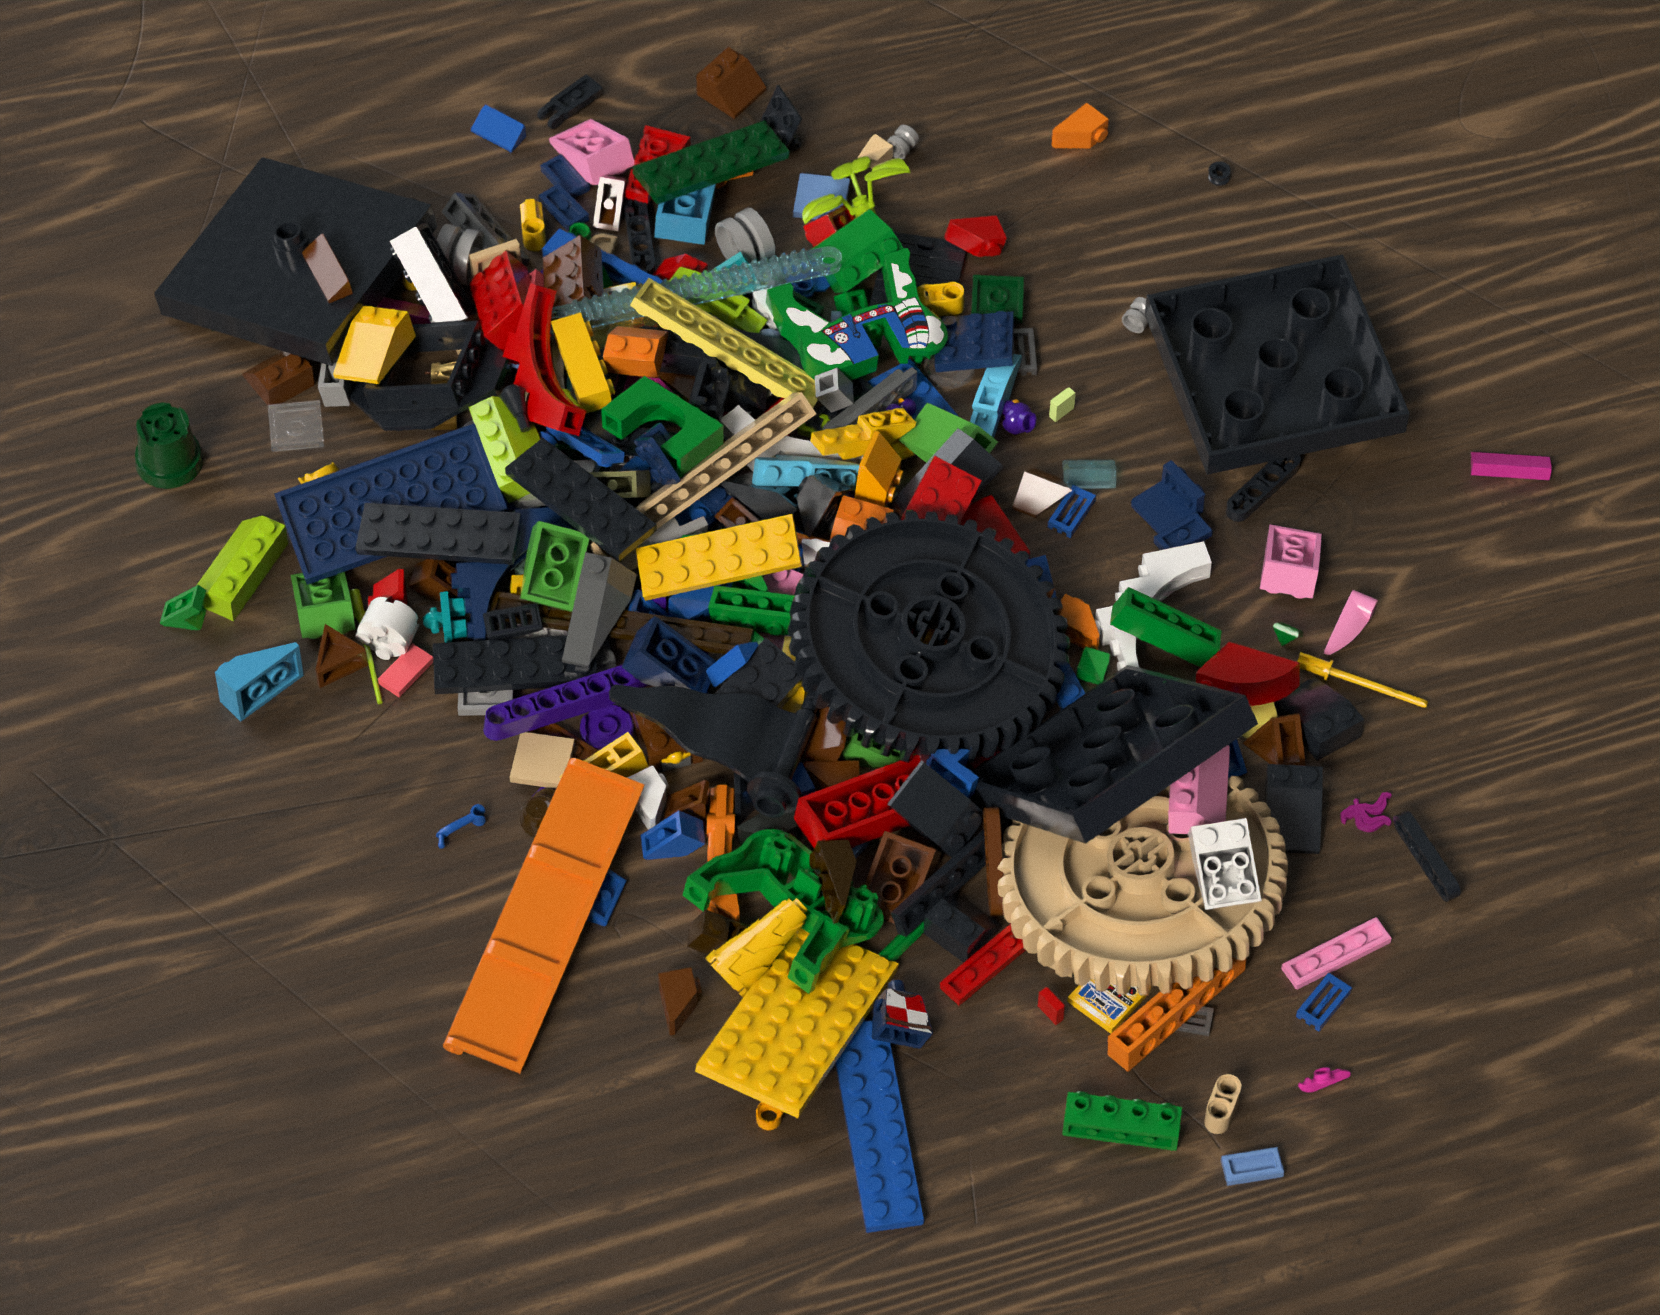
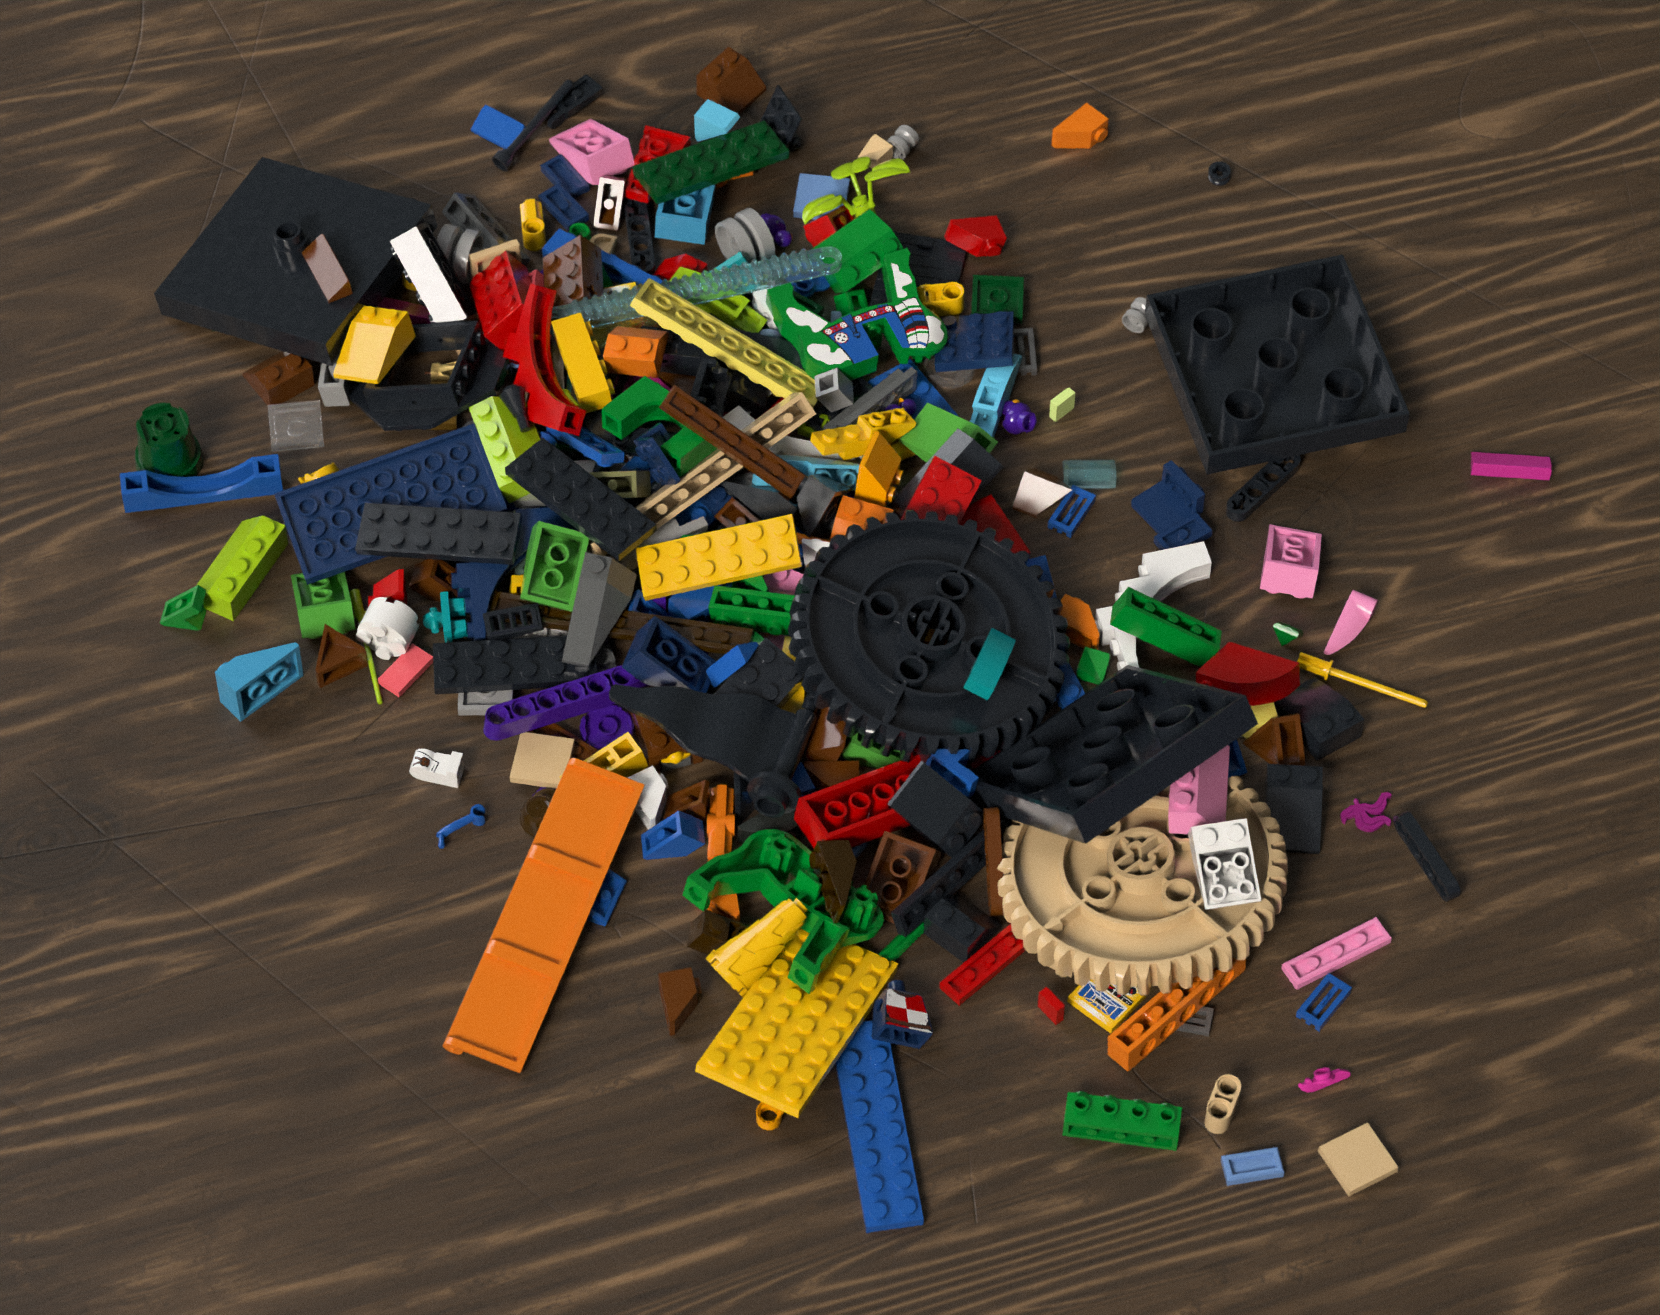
(154, 491): none -> blue arch
(438, 767): none -> white leg
(504, 158): none -> black piece
(713, 120): none -> medium azure slope
(732, 441): none -> reddish brown tile
(778, 230): none -> dark purple animal
(989, 664): none -> teal slope
(1358, 1159): none -> tan tile

